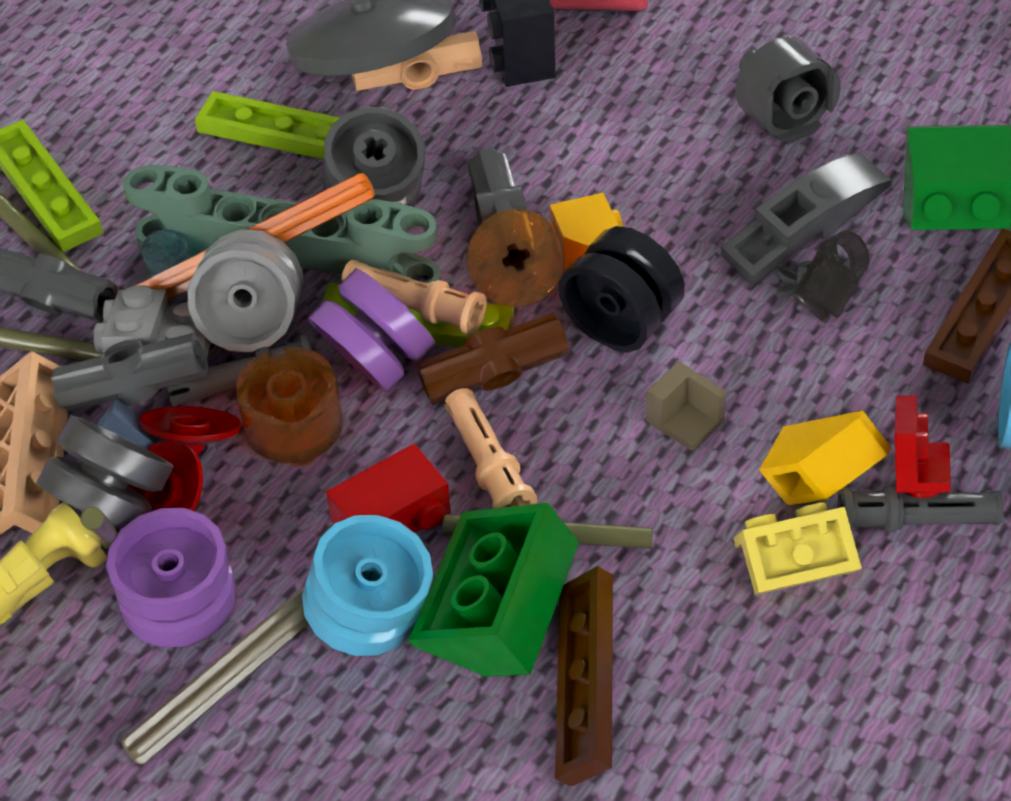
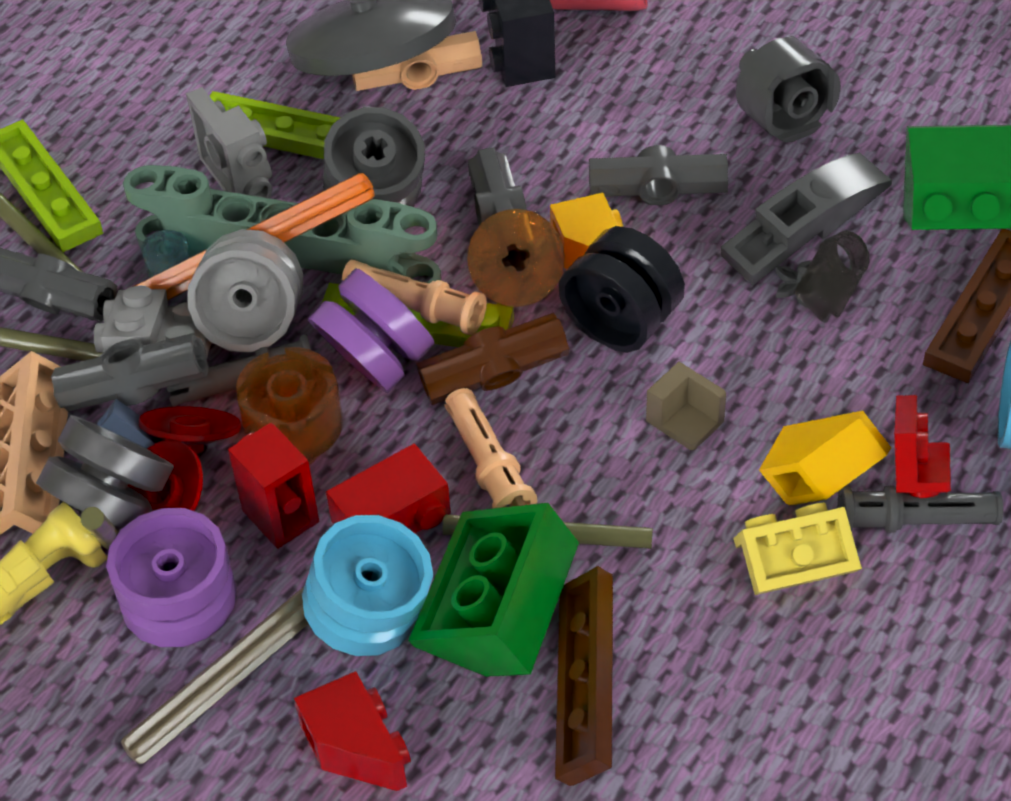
(230, 146): none -> light grey plate
(274, 484): none -> red brick
(349, 734): none -> red slope
(658, 175): none -> dark grey piece

